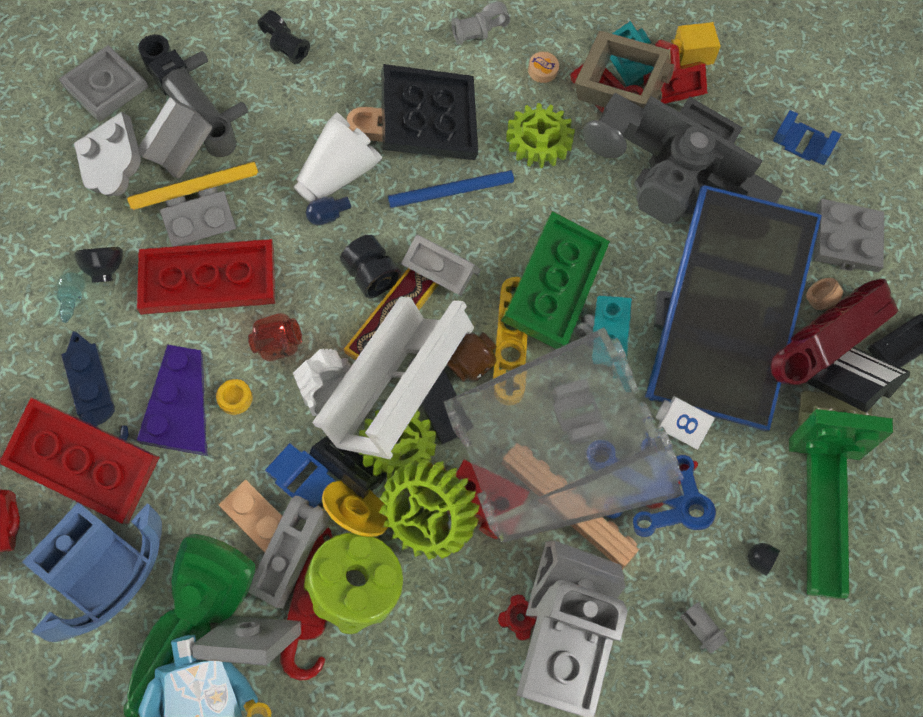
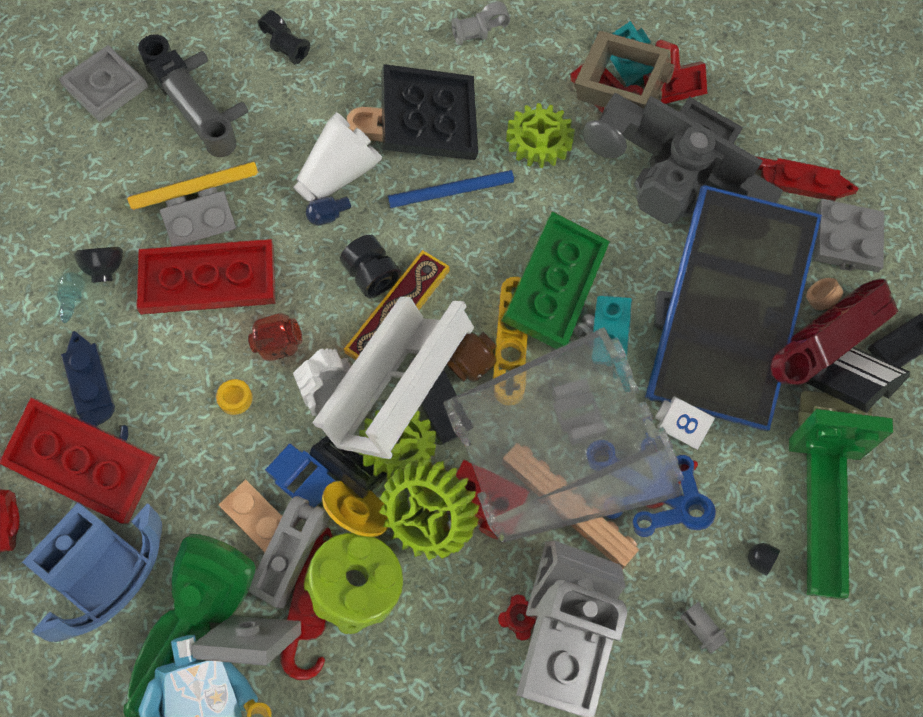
(109, 156): plate -> none
(175, 137): light grey panel -> none
(176, 406): dark purple wing -> none
(439, 265): light grey panel -> none
(543, 67): light nougat tile -> none
(697, 43): yellow brick -> none
(806, 179): none -> red plate
(819, 146): blue piece -> none

